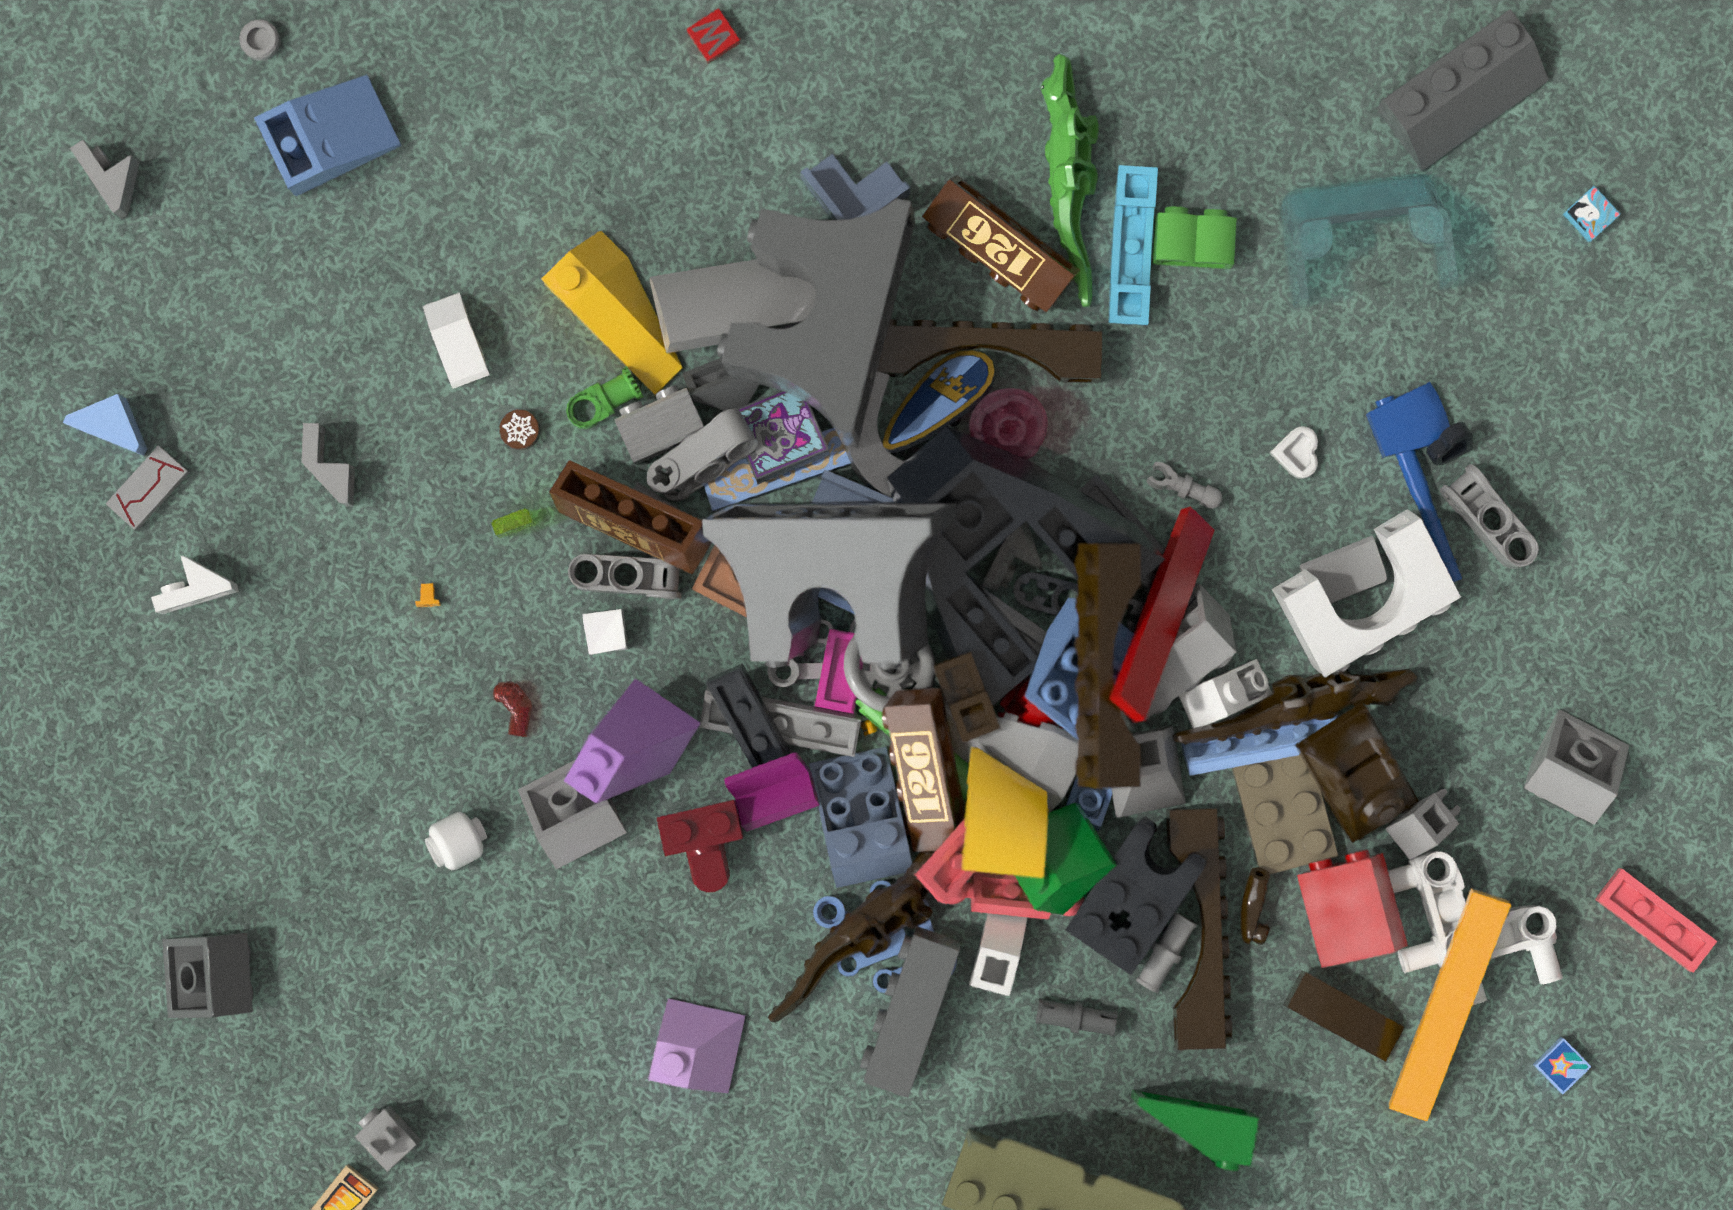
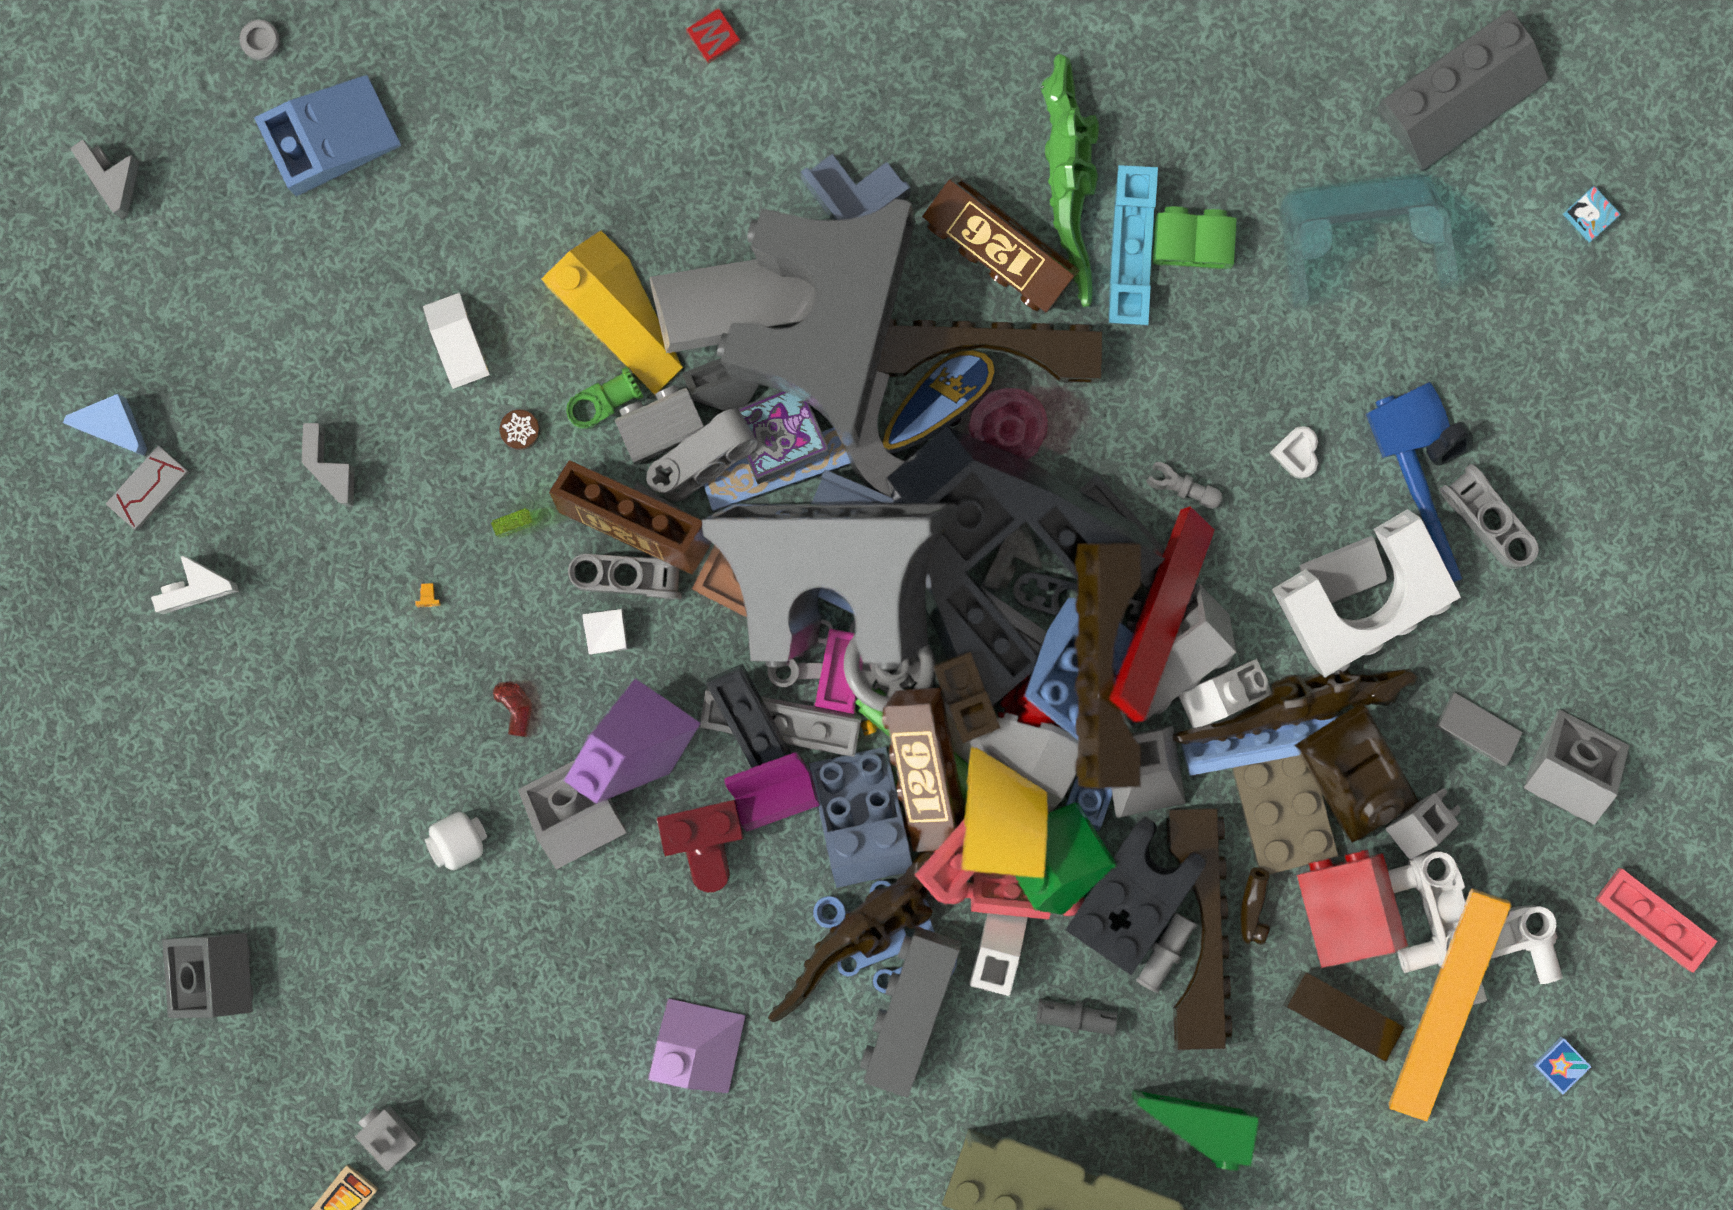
(1478, 729): none -> light grey slope

